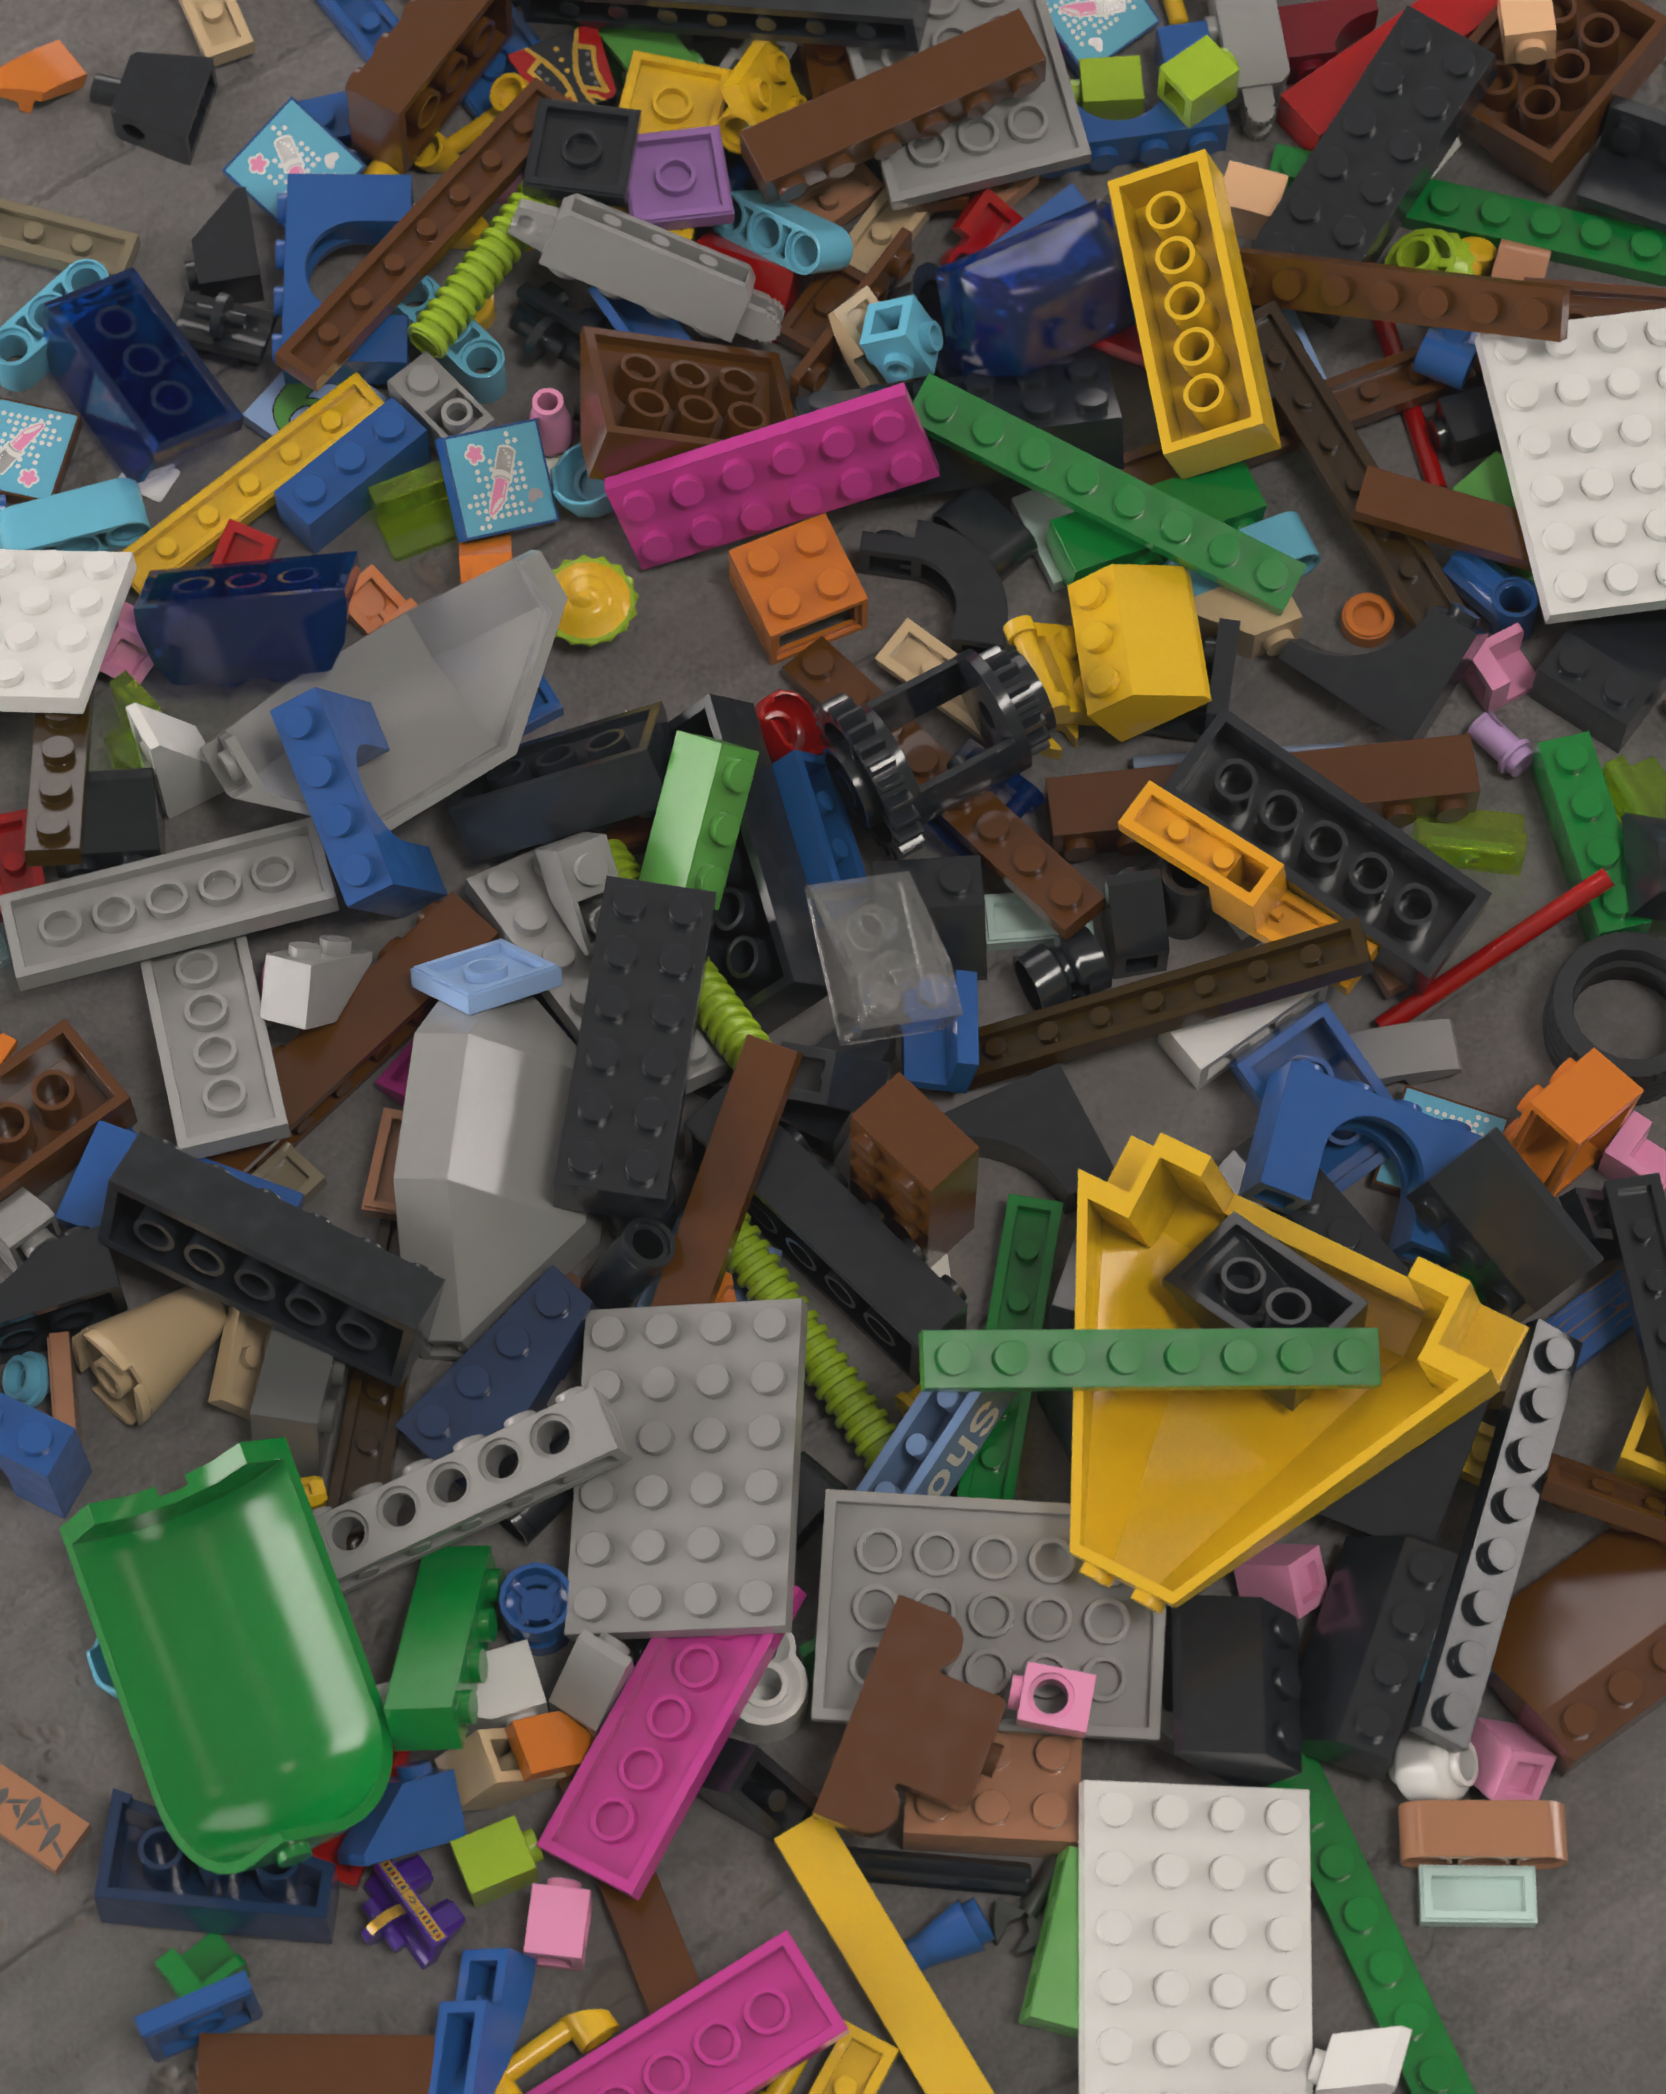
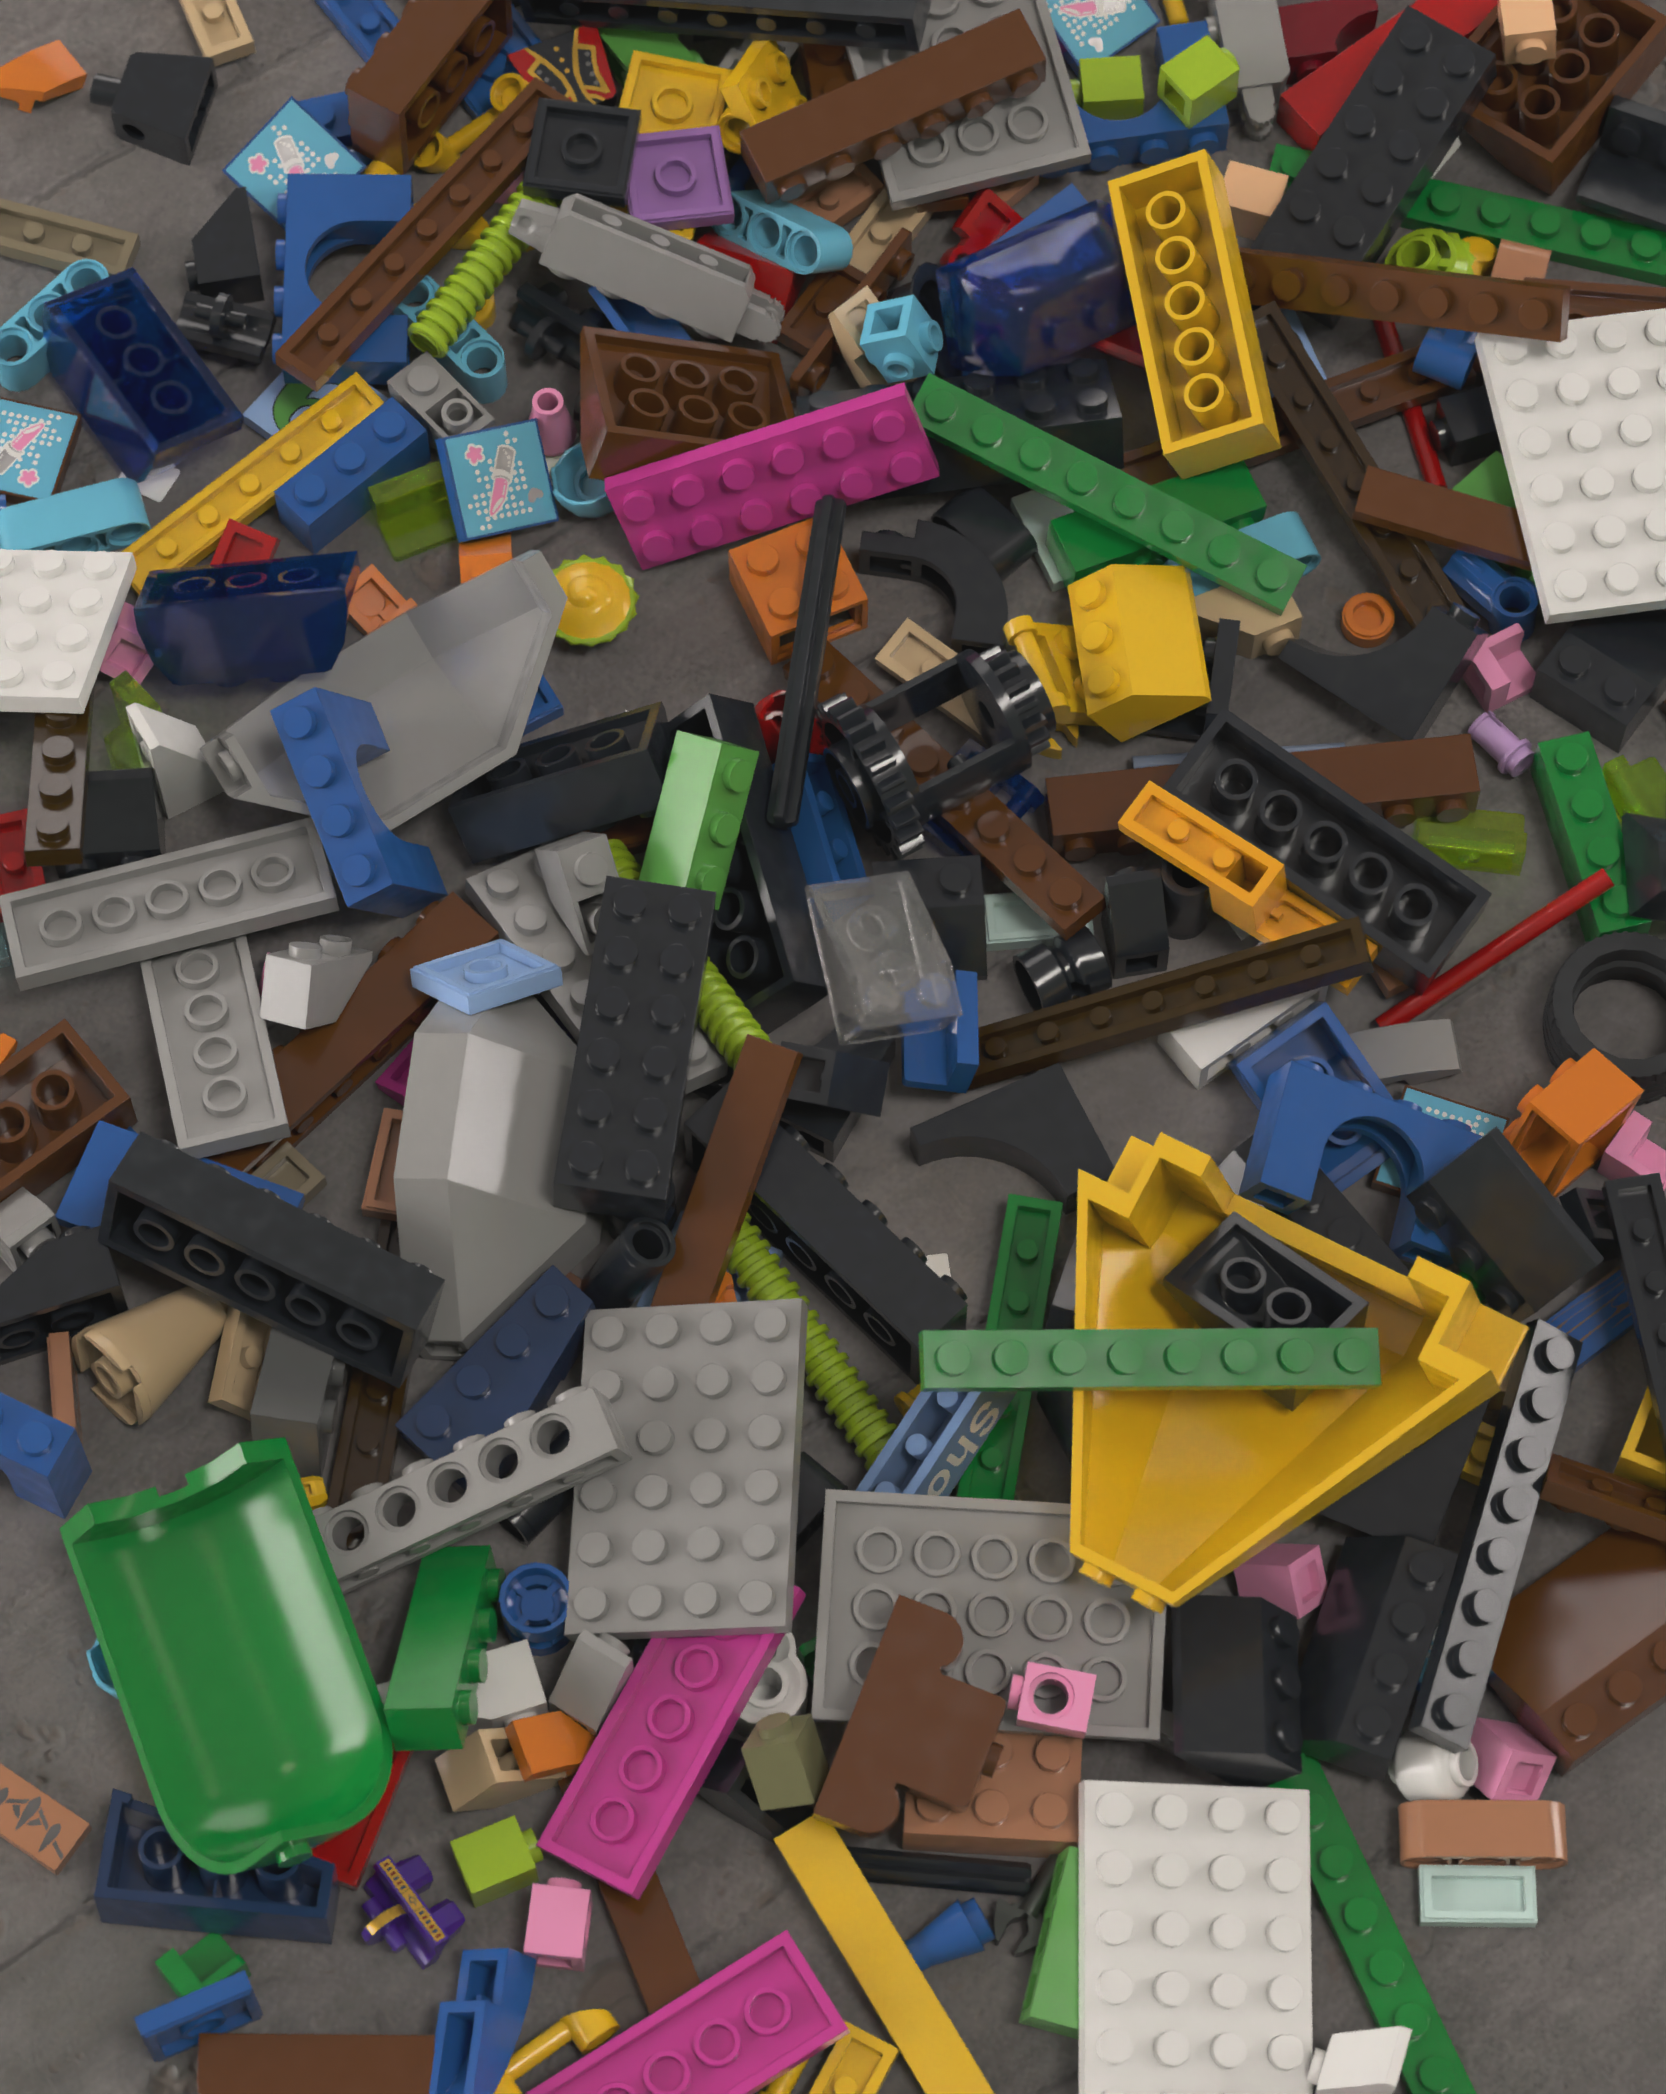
(27, 1378): medium azure plate -> none
(414, 1814): blue slope -> none
(785, 1761): none -> olive brick
(806, 663): none -> black axle
(914, 1167): reddish brown brick -> none

